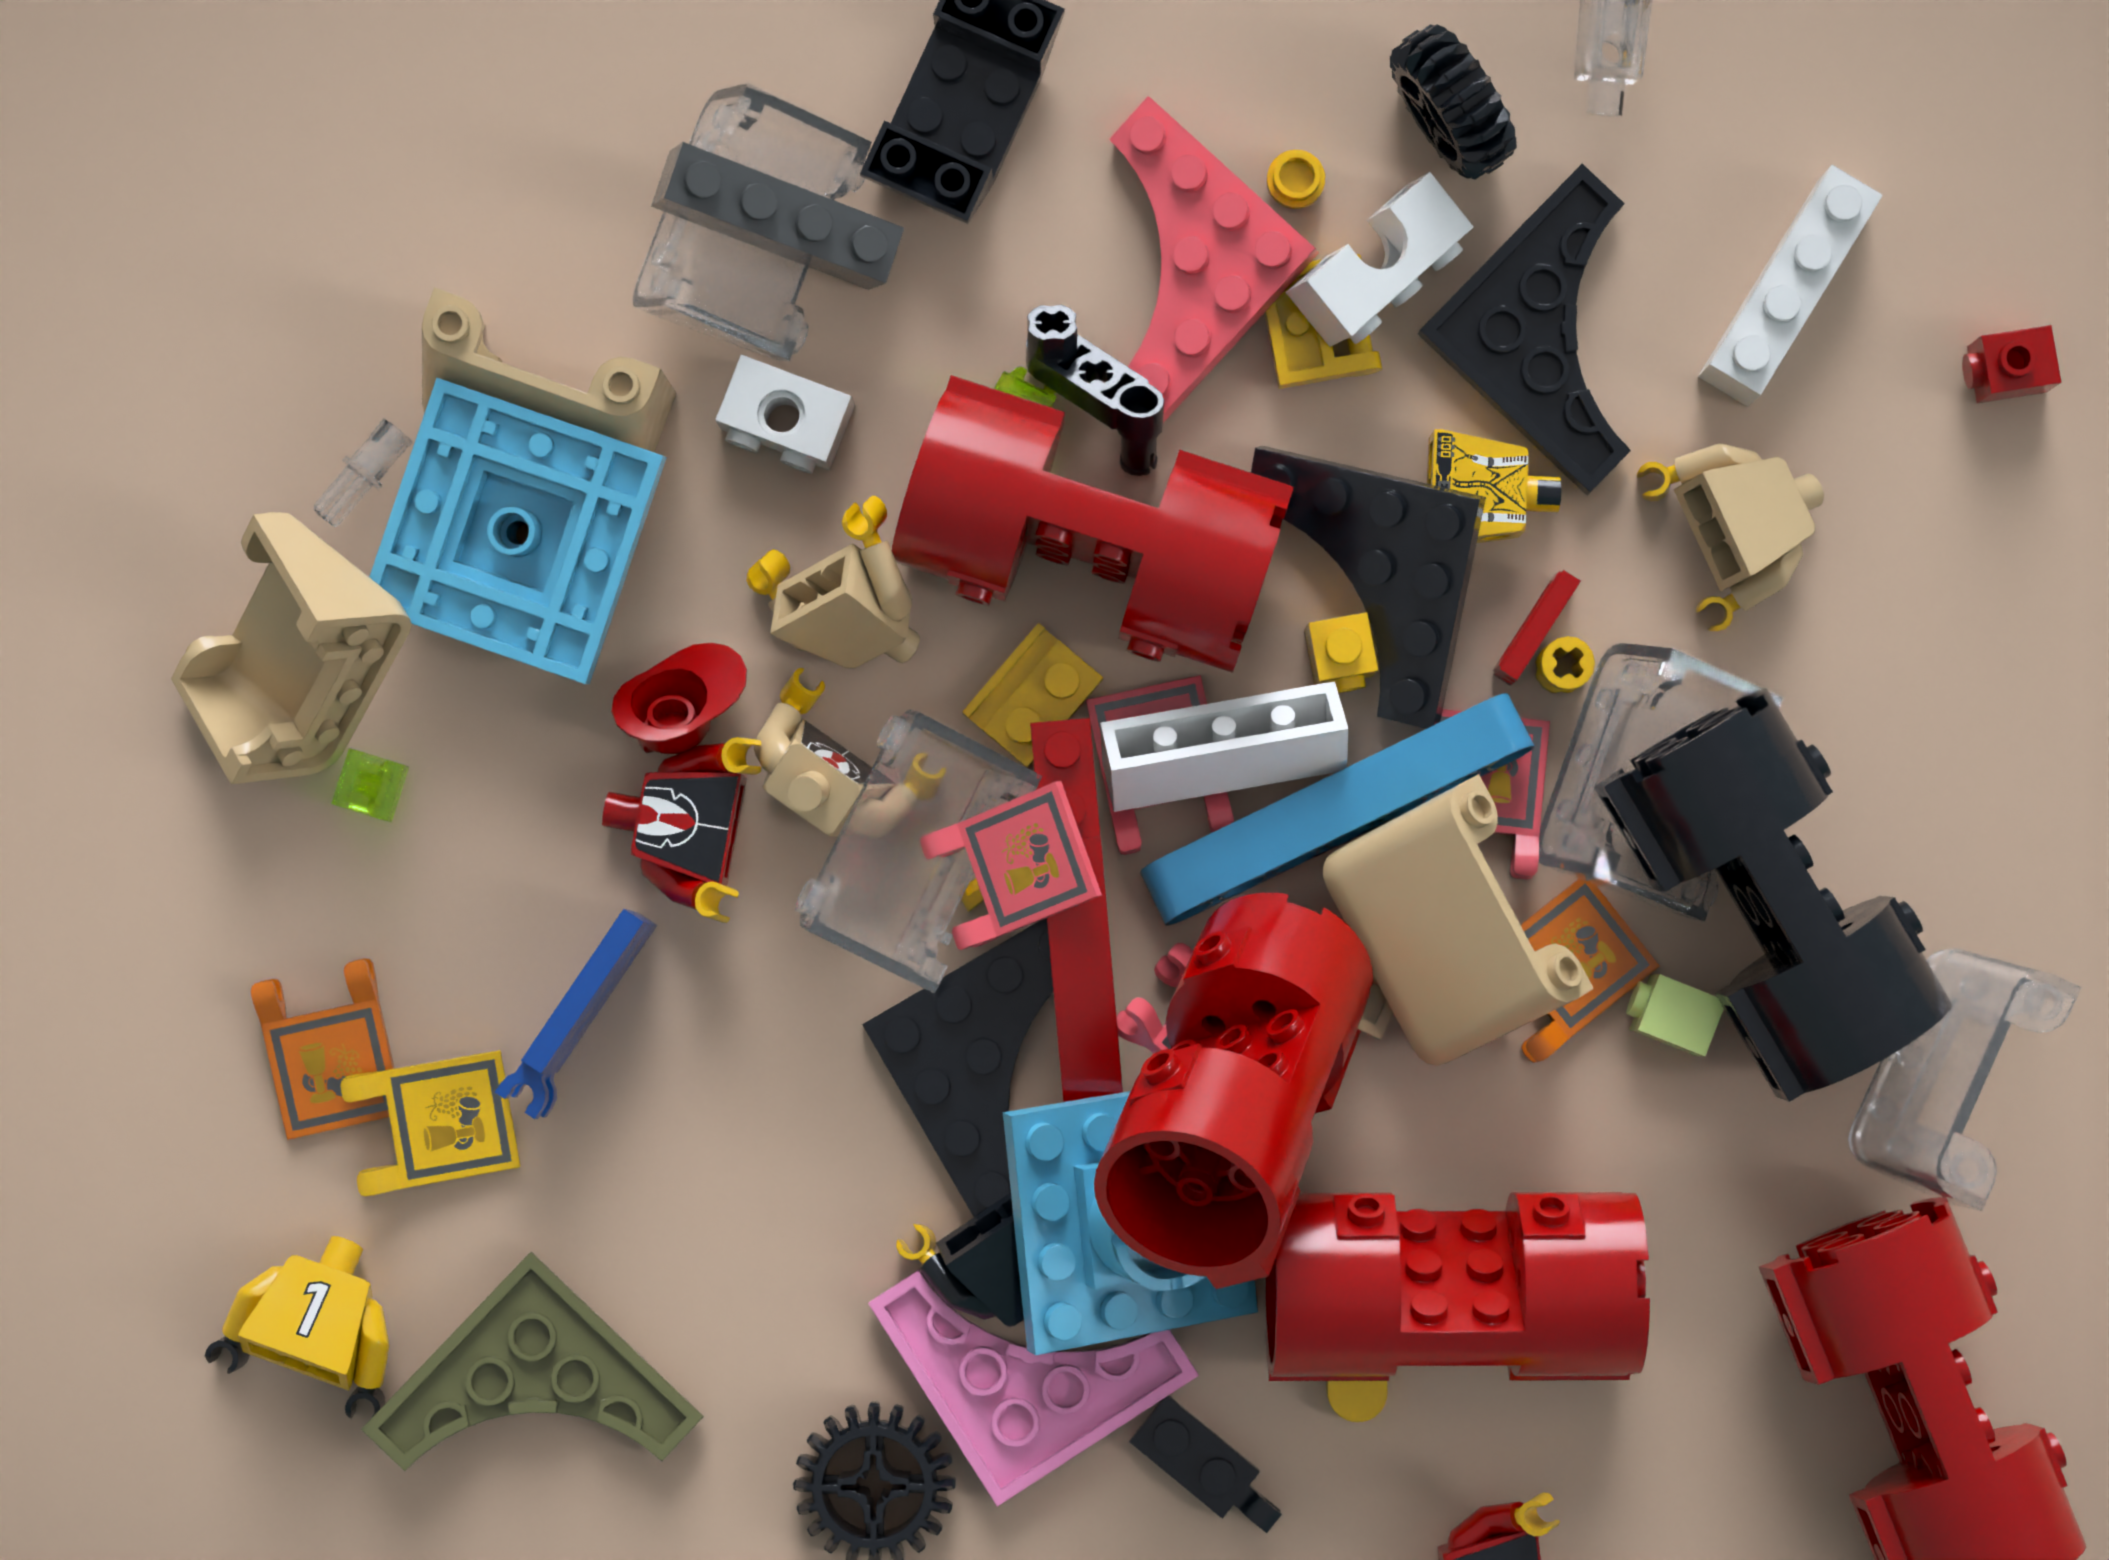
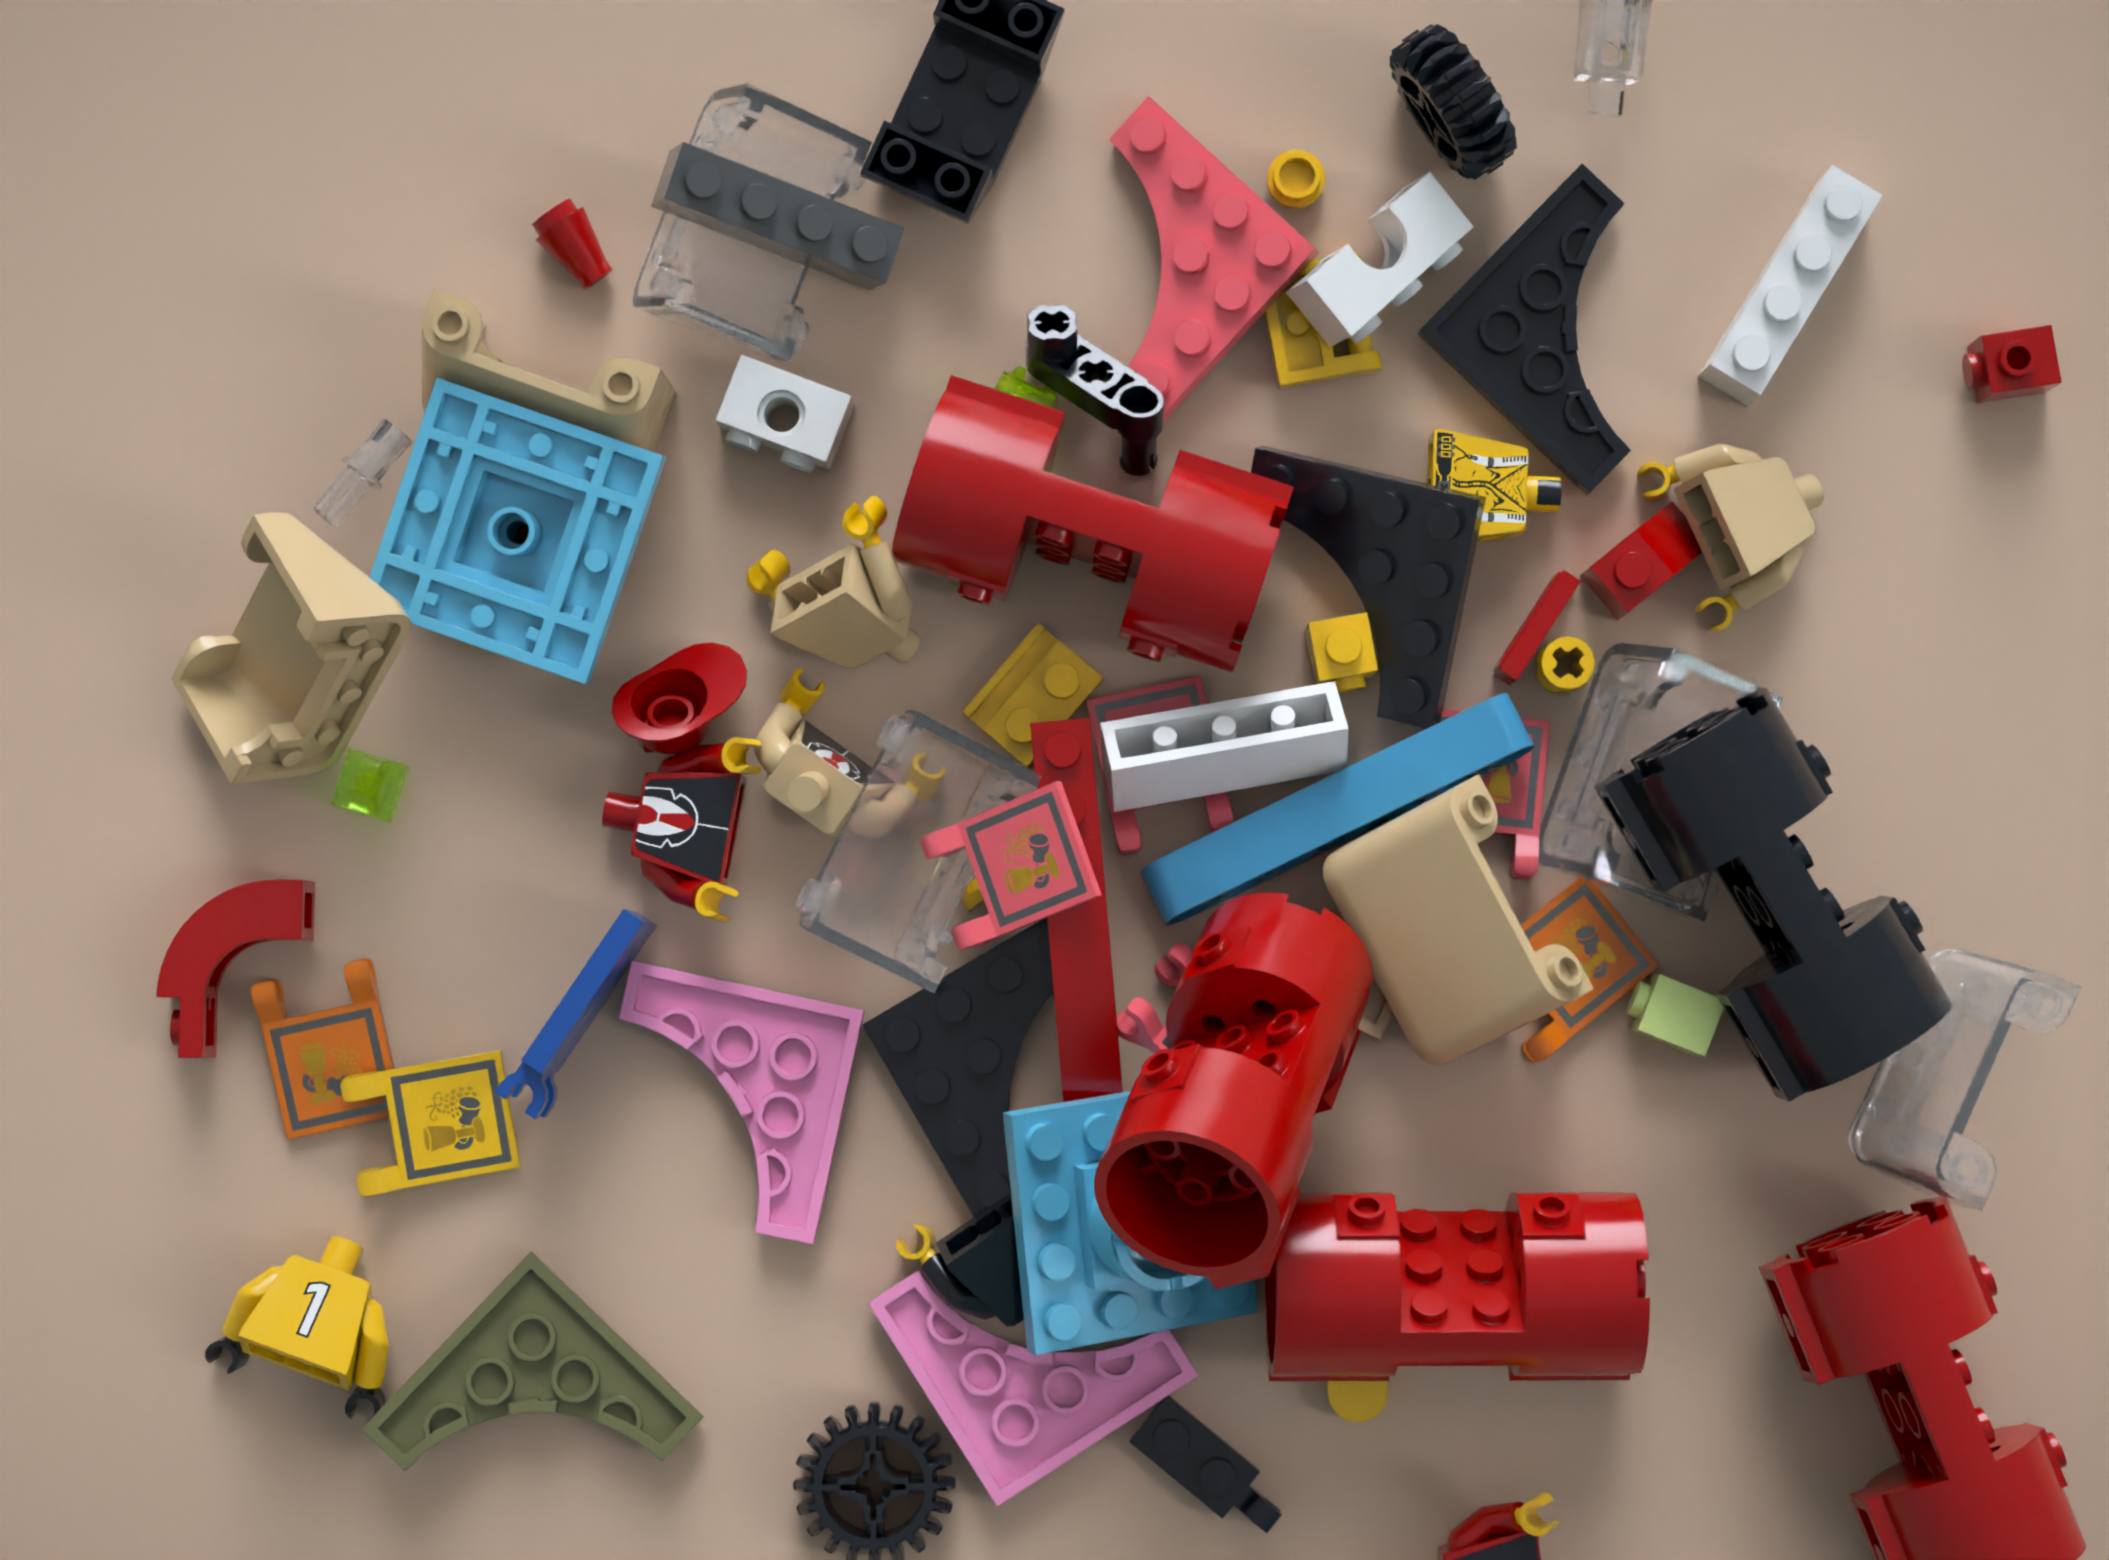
(214, 939): none -> red arch
(572, 242): none -> red cone
(780, 1063): none -> bright pink plate
(1643, 561): none -> red slope

